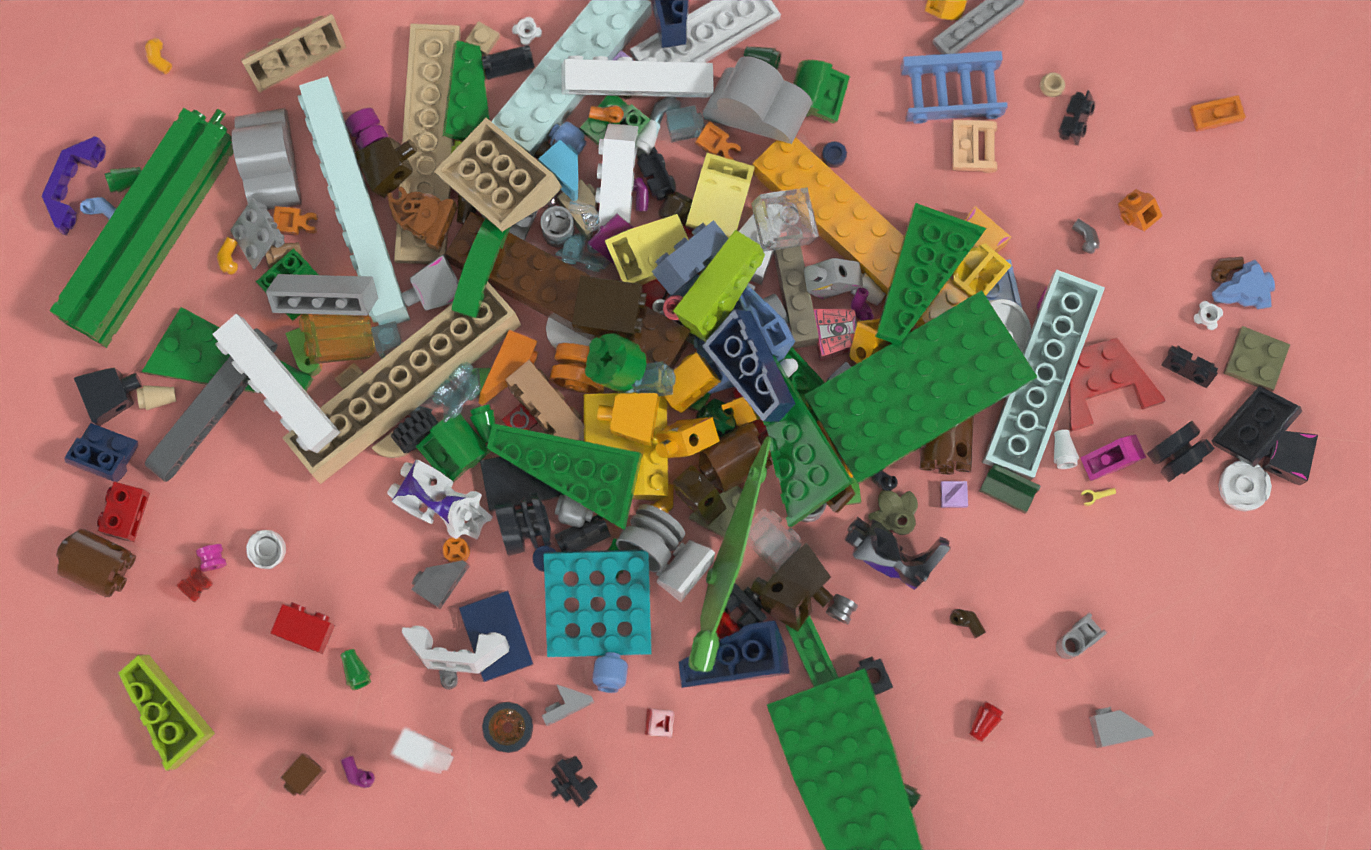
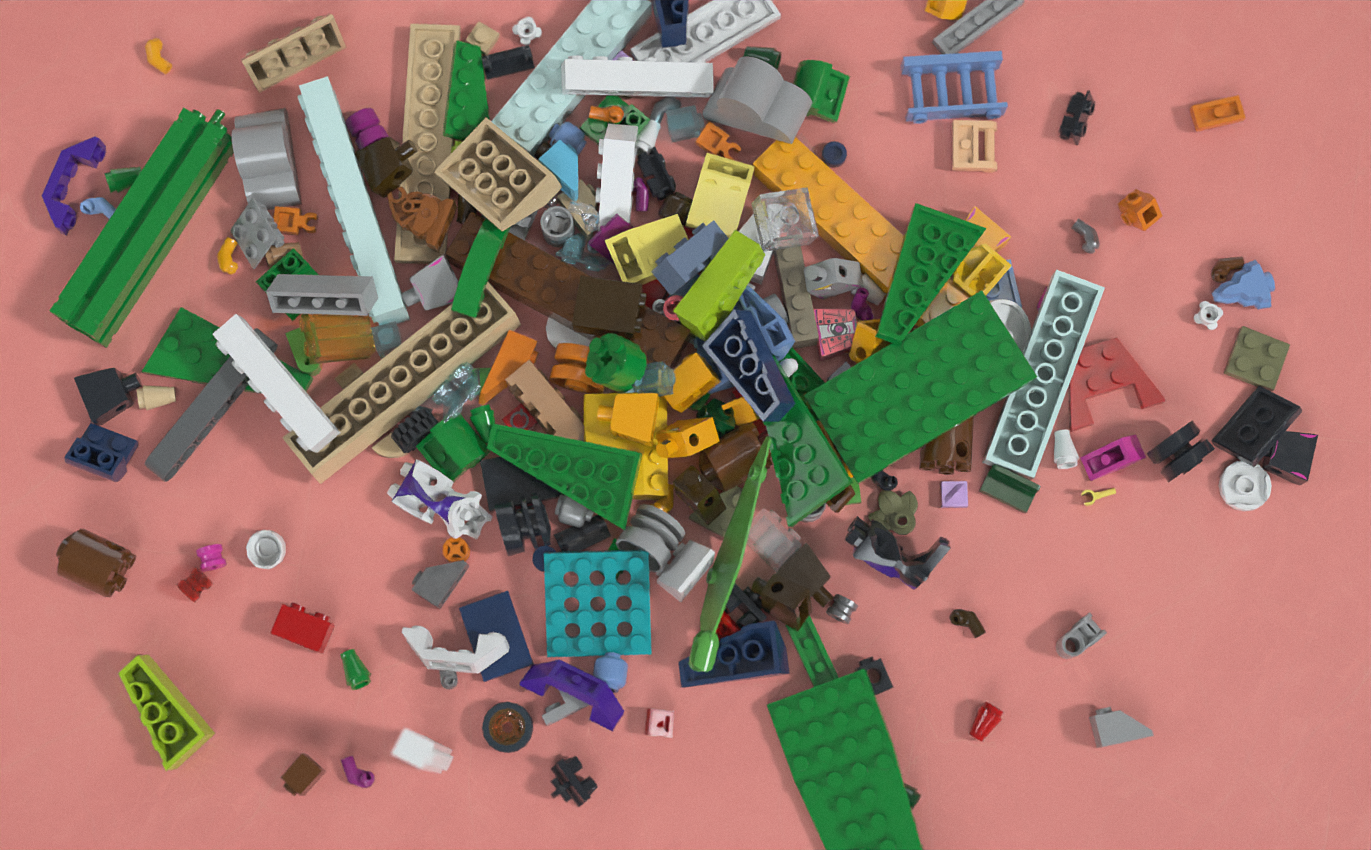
(123, 511): red brick -> none
(579, 684): none -> dark purple slope
(1052, 85): tan plate -> none
(1198, 371): black hinge -> none

